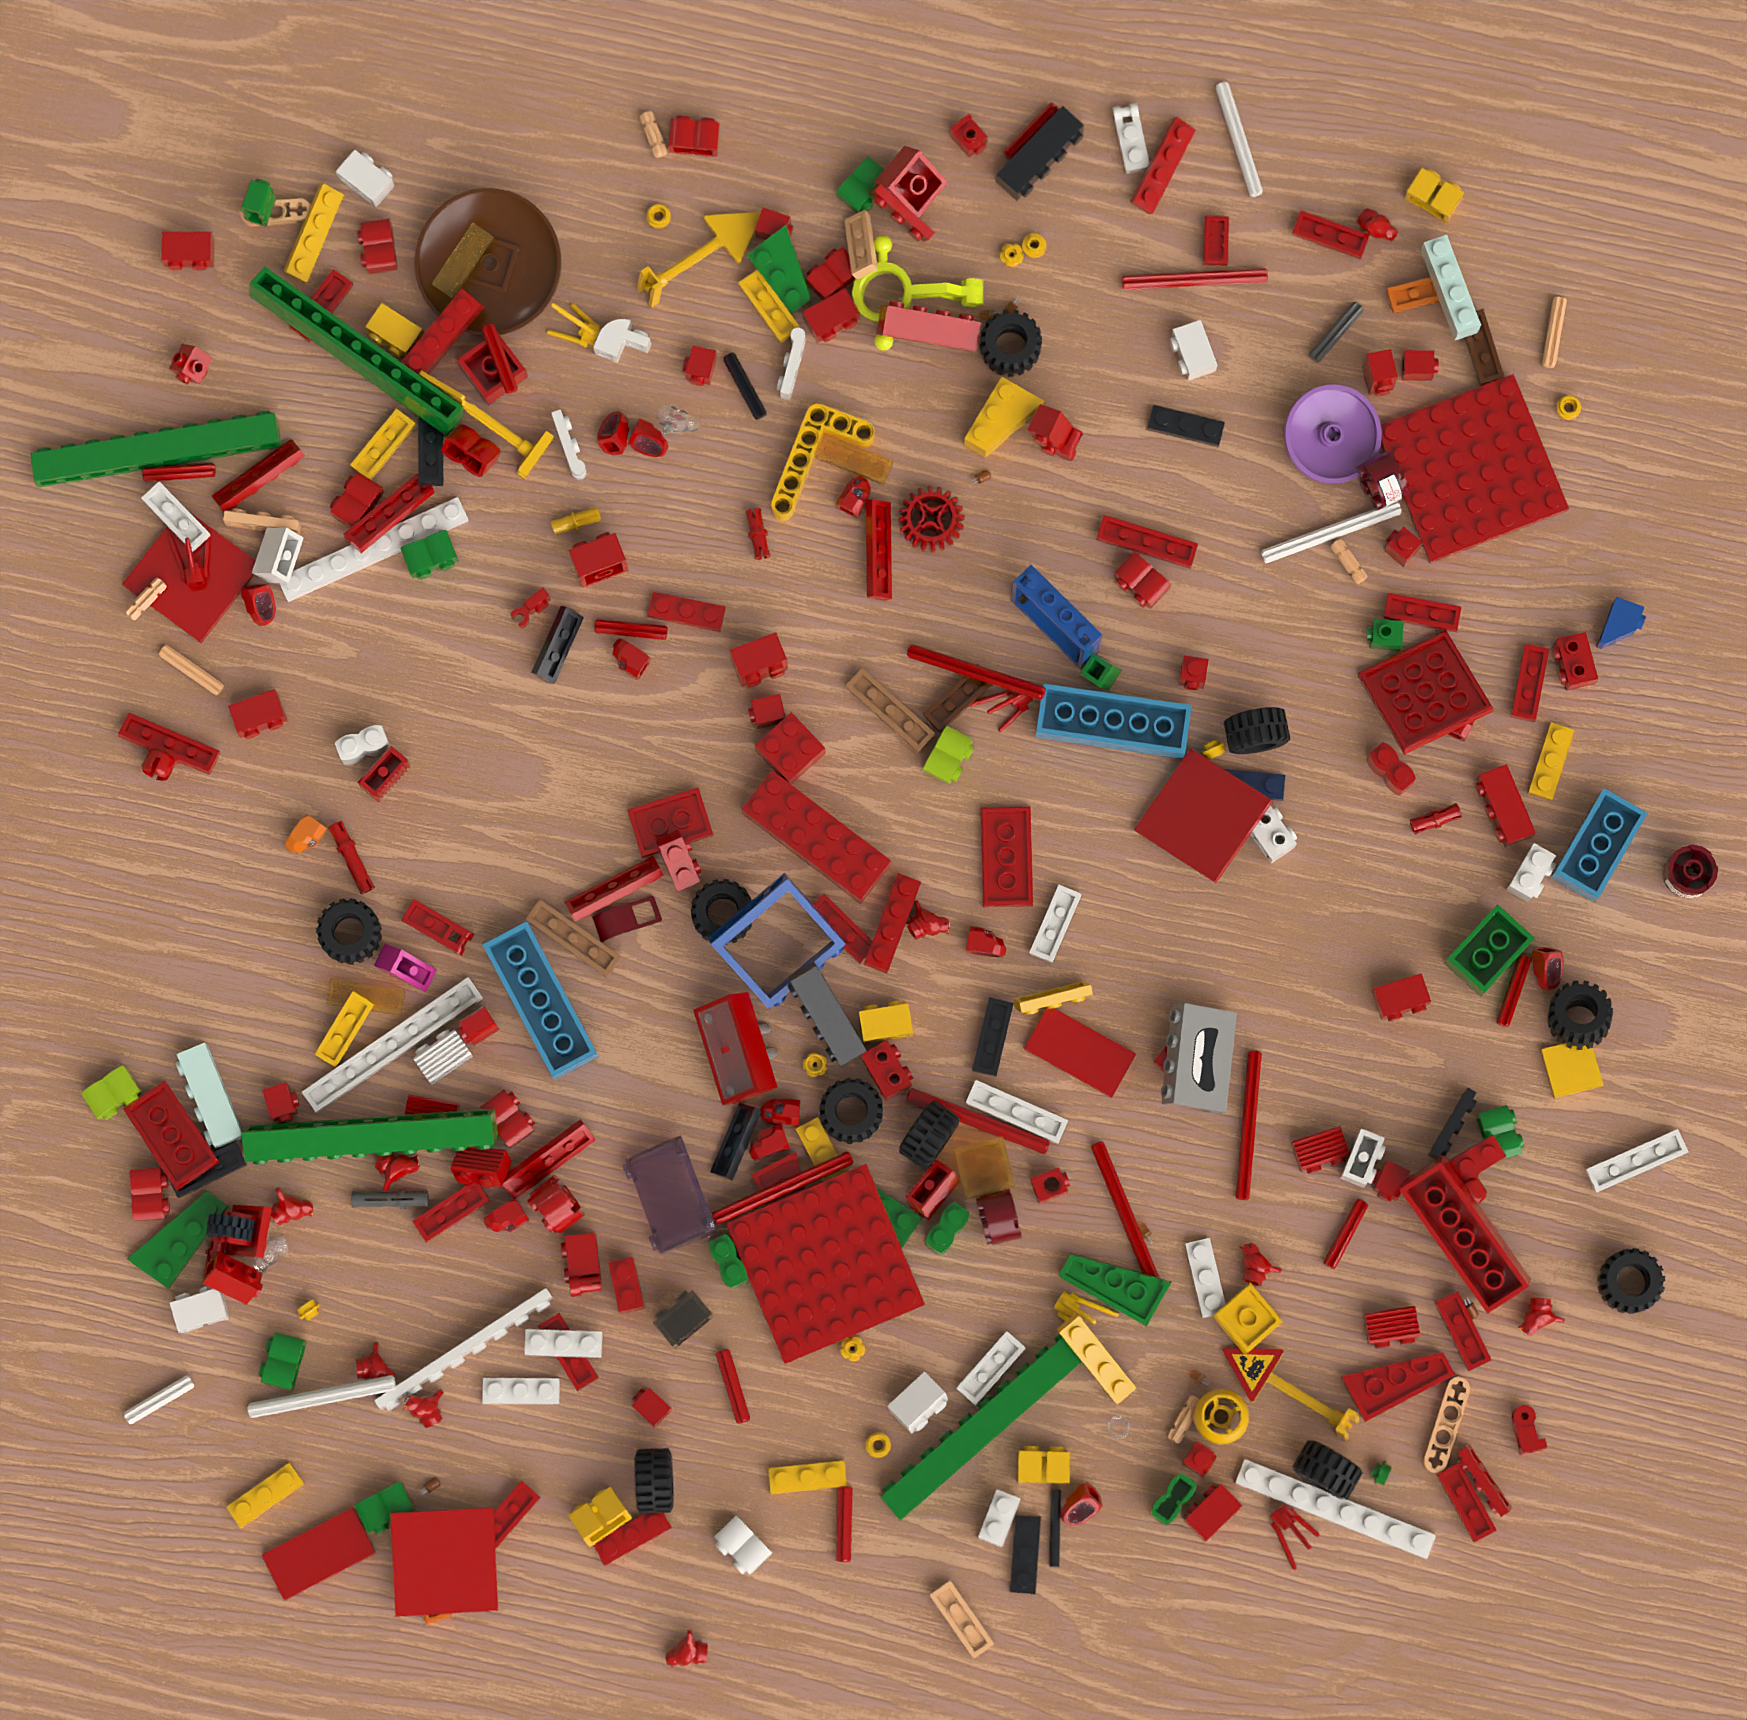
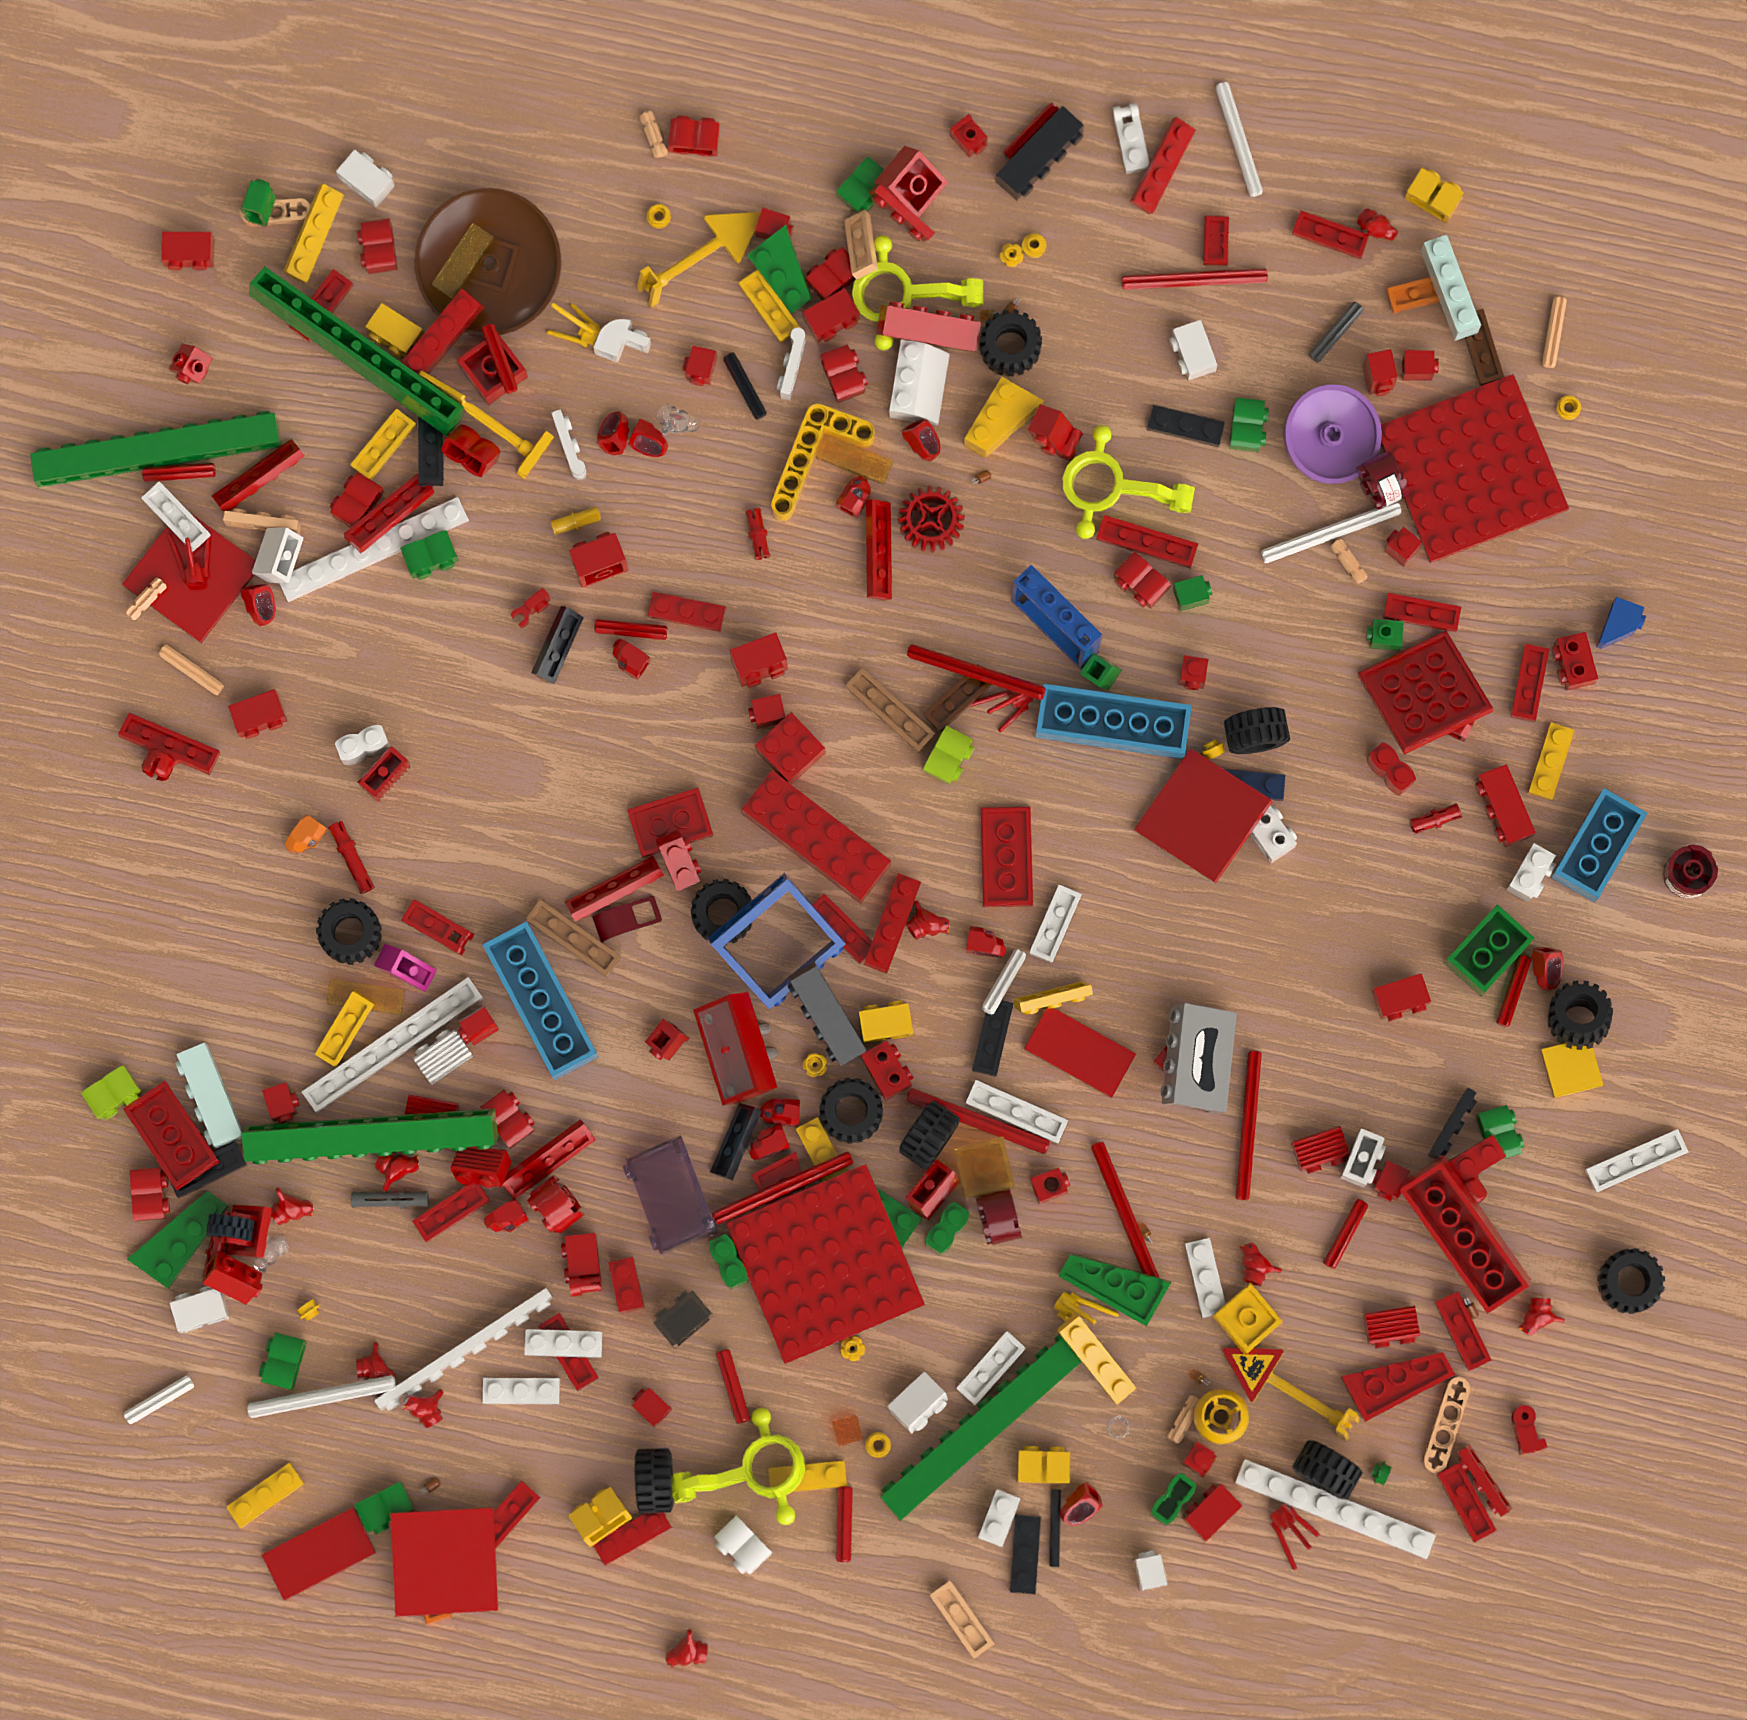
(661, 1034): none -> red brick
(685, 1486): none -> neon yellow piece
(843, 374): none -> red brick
(847, 1430): none -> clear orange tile
(919, 382): none -> white slope
(922, 439): none -> red rock
(1003, 981): none -> white axle
(1149, 1570): none -> white brick
(1179, 498): none -> neon yellow piece
(1192, 593): none -> green brick
(1247, 424): none -> green brick

